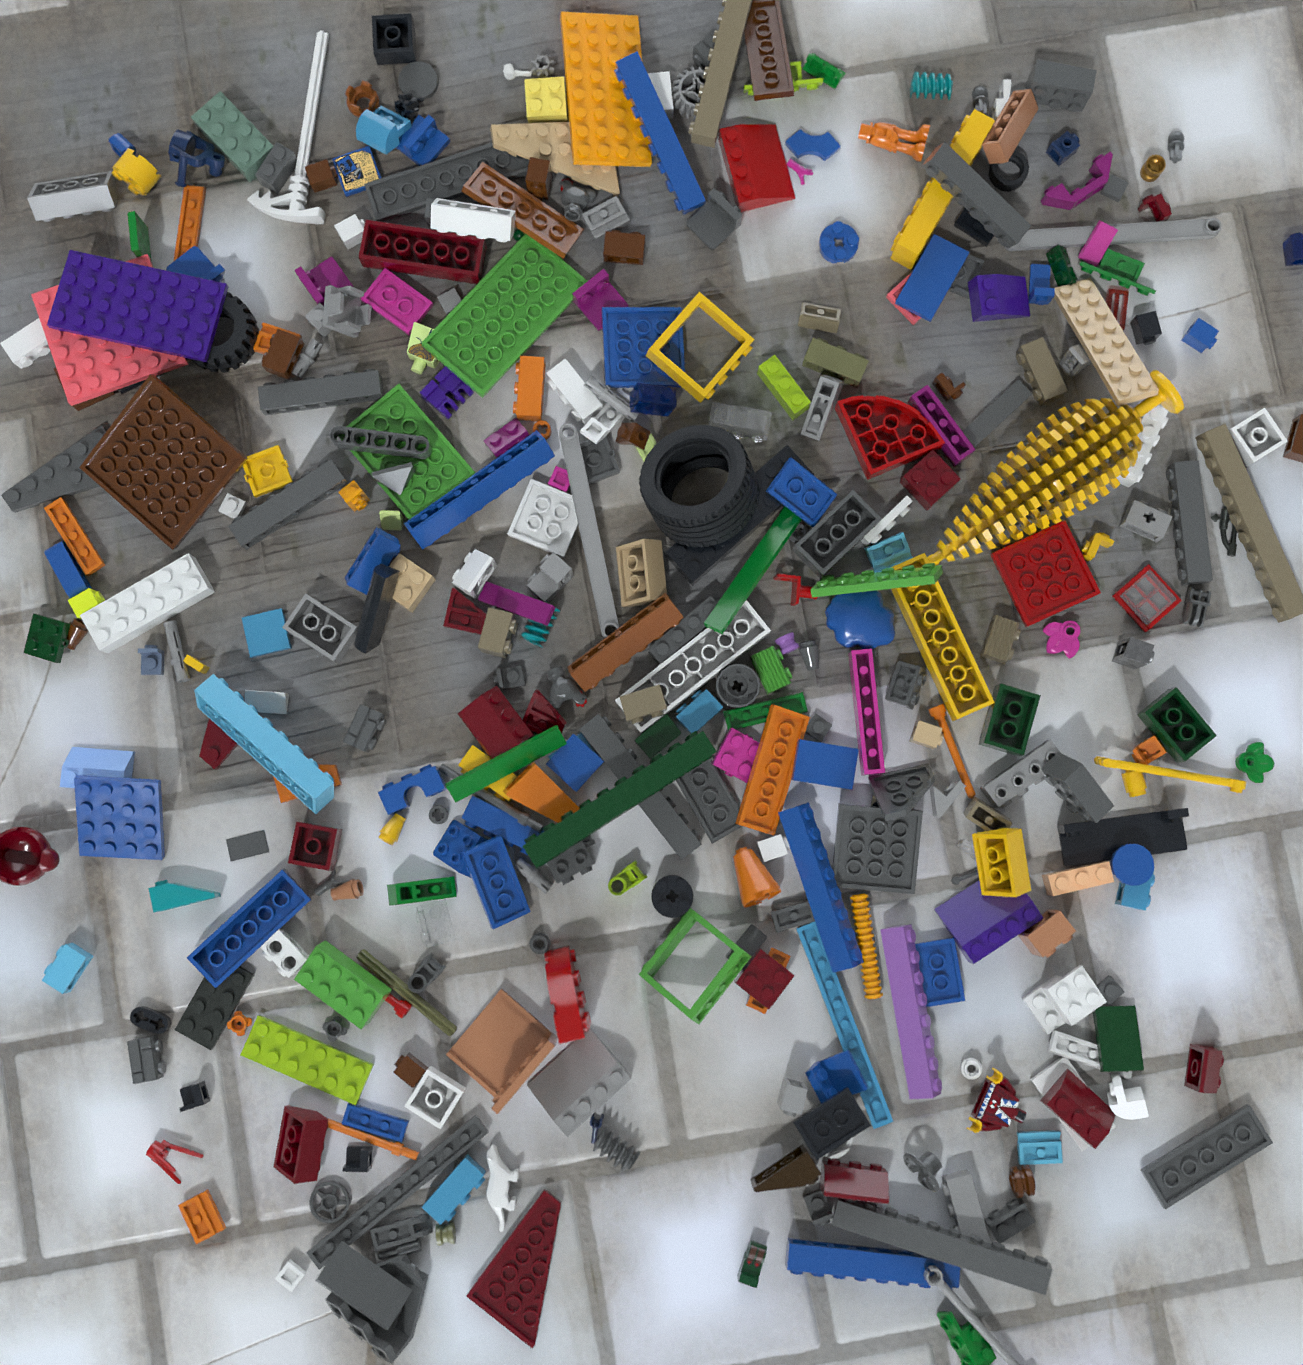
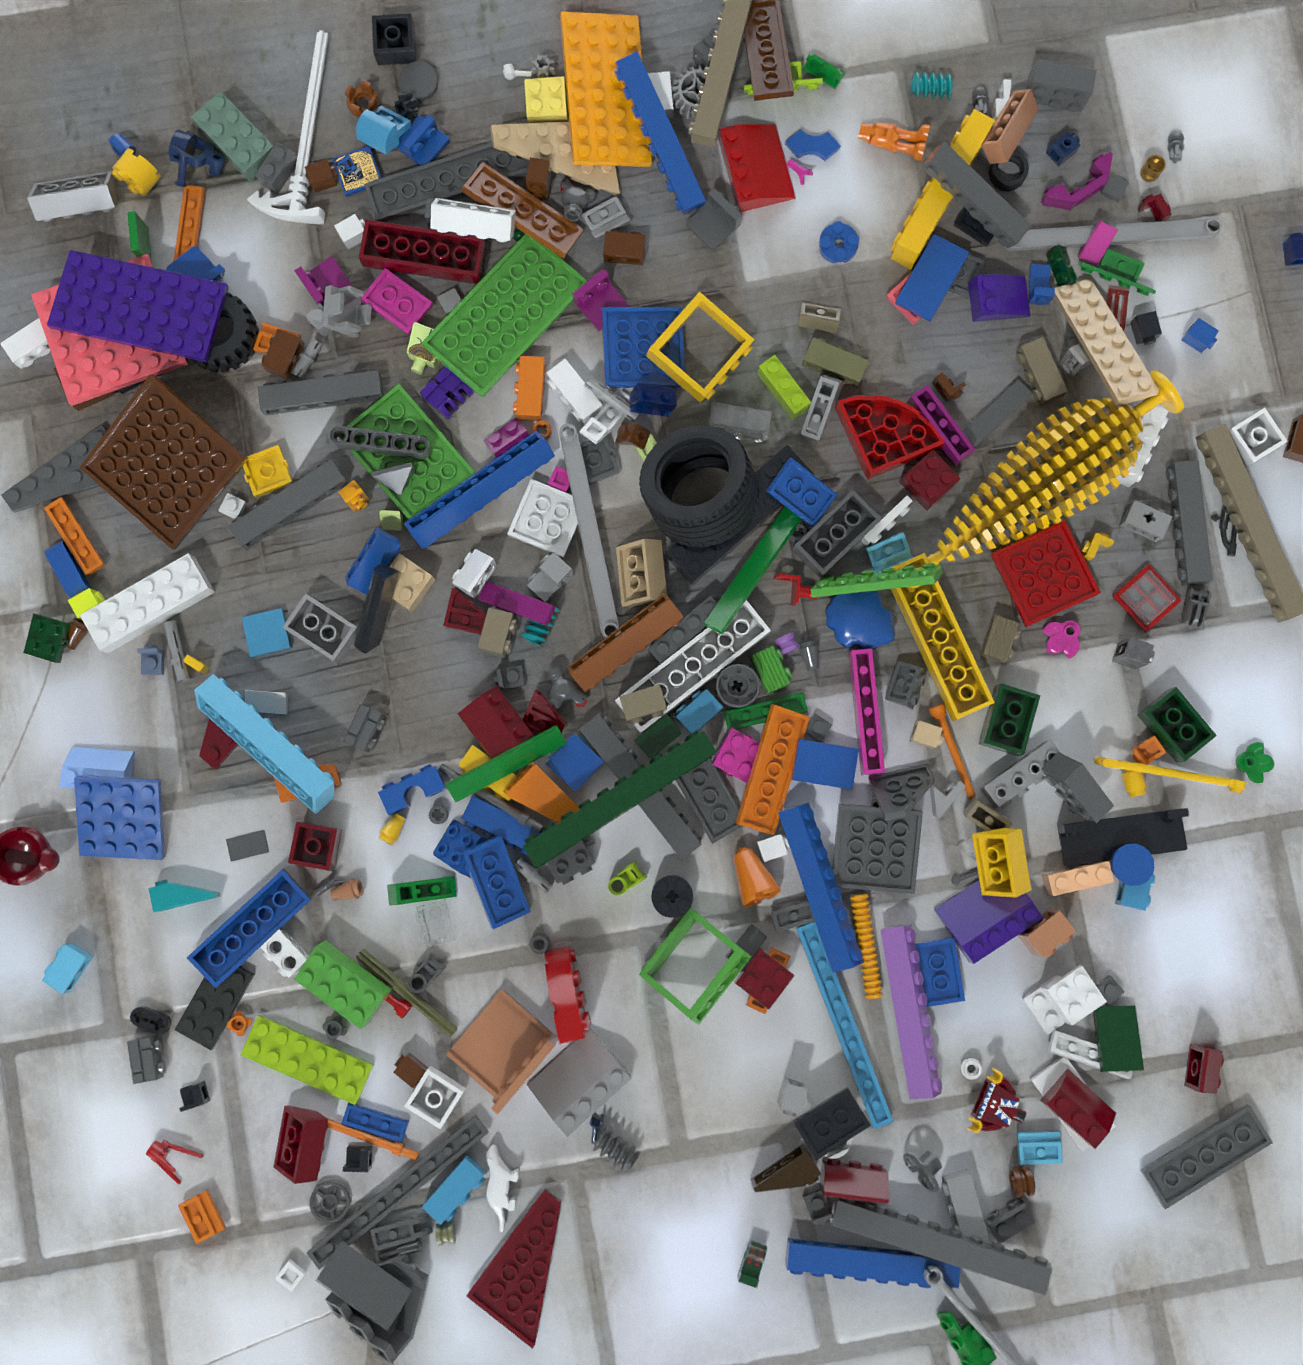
(835, 1074): blue bracket -> none
(1126, 1102): white brick -> none

